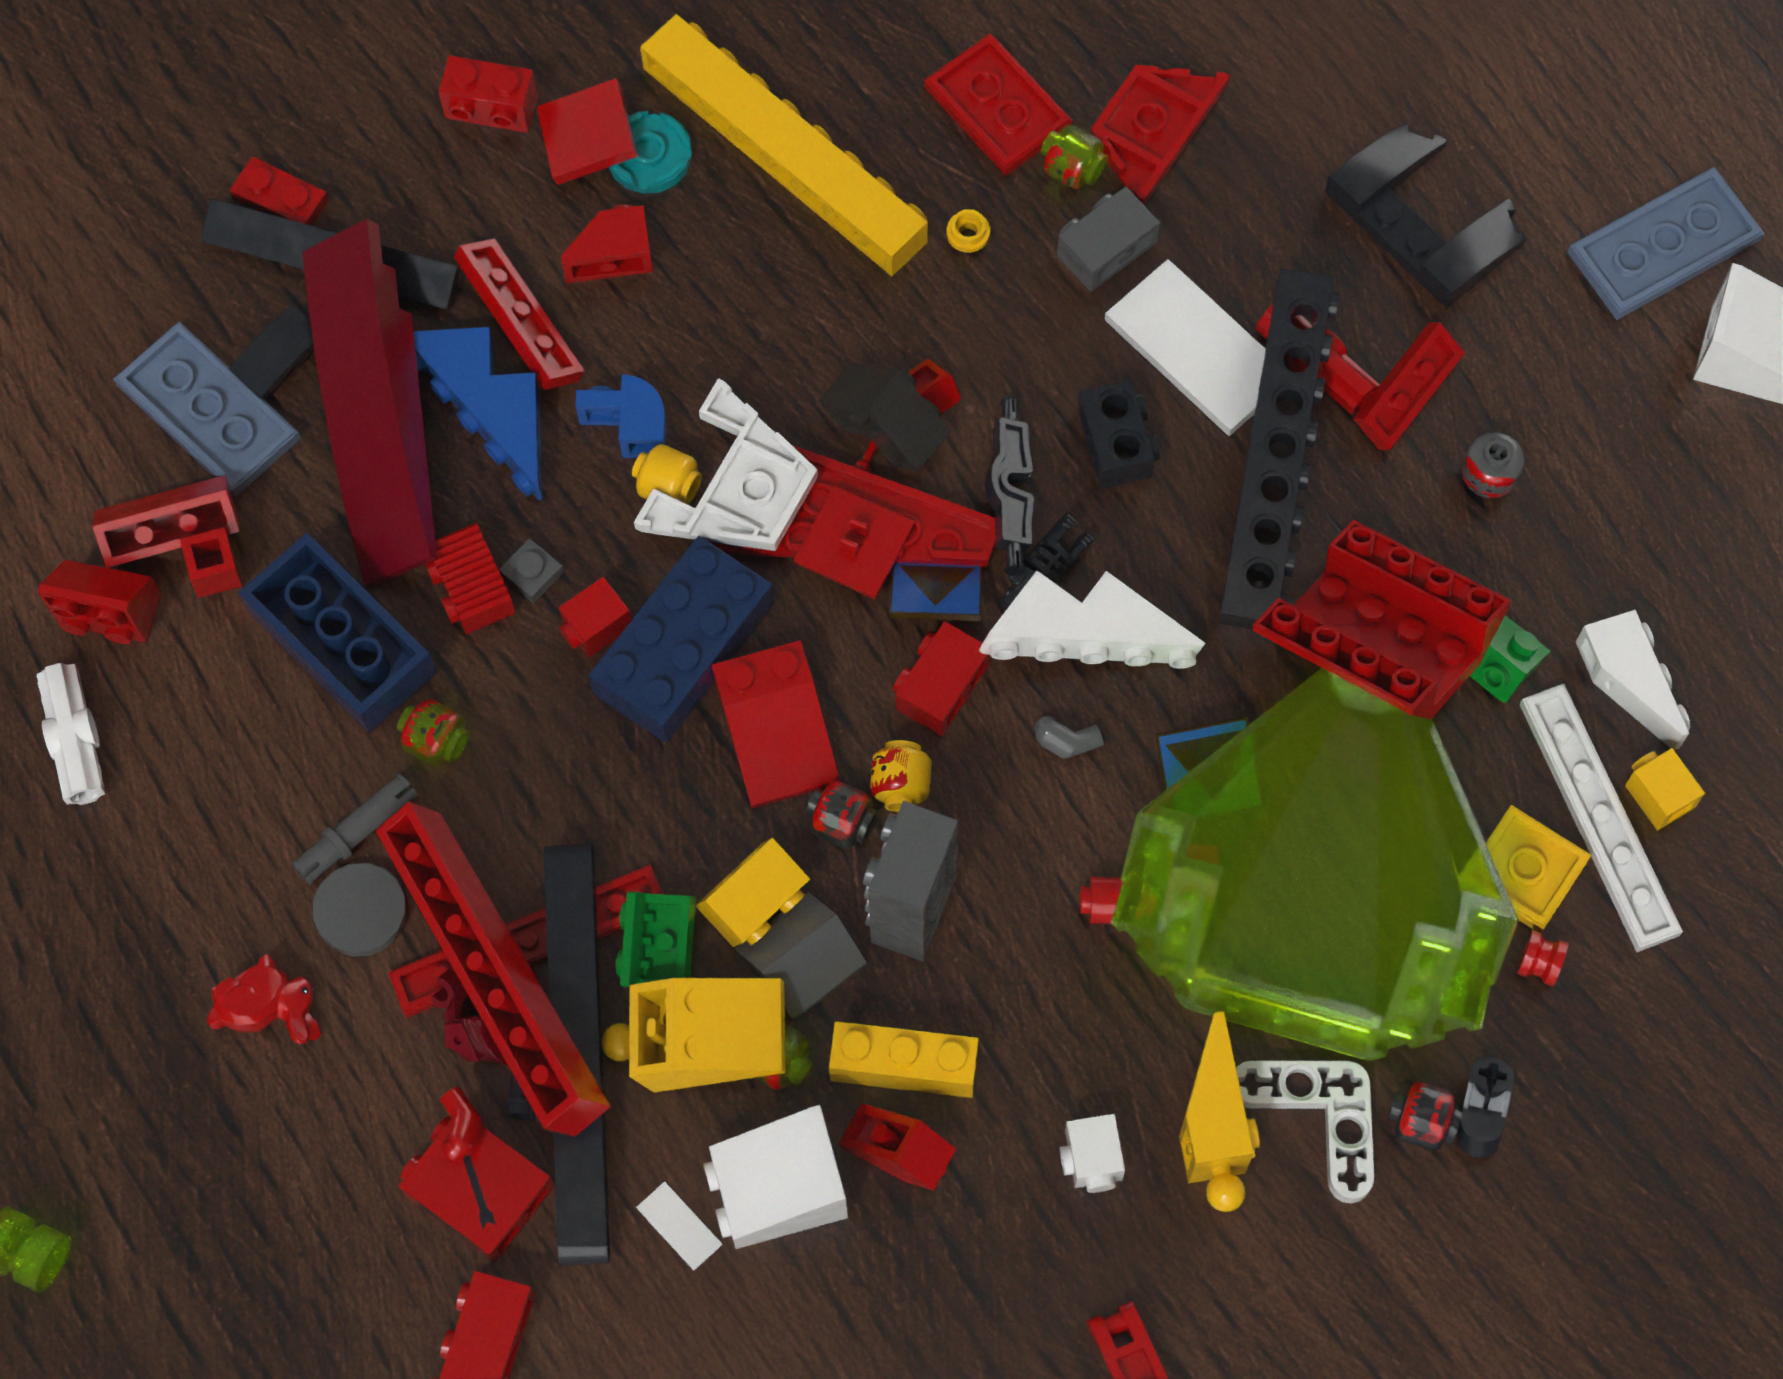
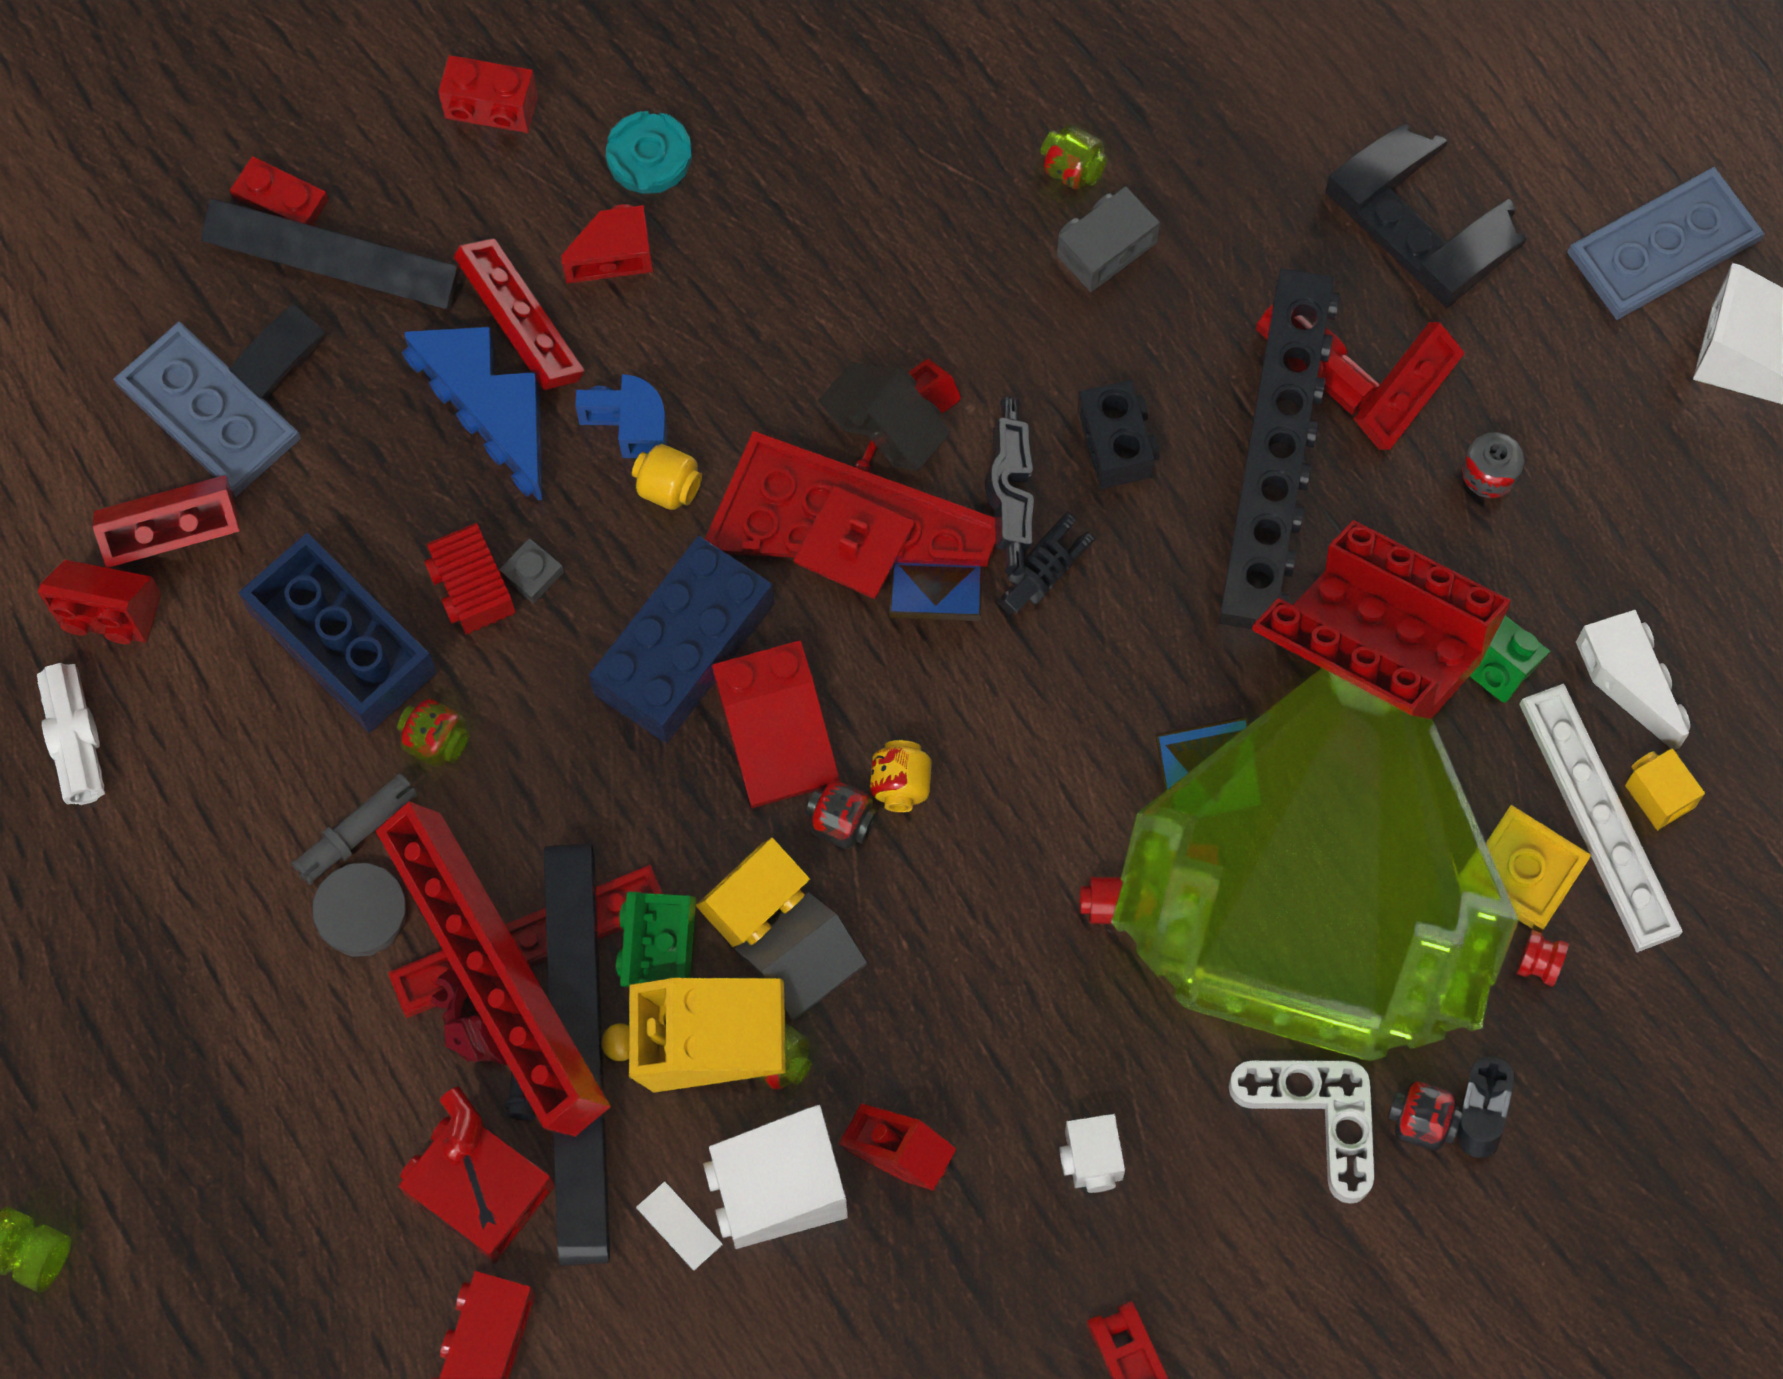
(210, 562): red brick -> none
(262, 996): red animal -> none
(371, 401): dark red slope -> none
(587, 131): red tile -> none
(594, 618): red brick -> none
(752, 491): white wing -> none
(785, 144): yellow brick -> none
(903, 1059): yellow brick -> none
(911, 879): dark grey brick -> none
(941, 678): red brick -> none
(969, 220): yellow plate -> none
(997, 103): red tile -> none
(1063, 741): dark grey arm -> none
(1107, 625): white slope -> none
(1153, 122): red wing -> none
(1192, 344): white tile -> none
(1215, 1132): yellow slope -> none

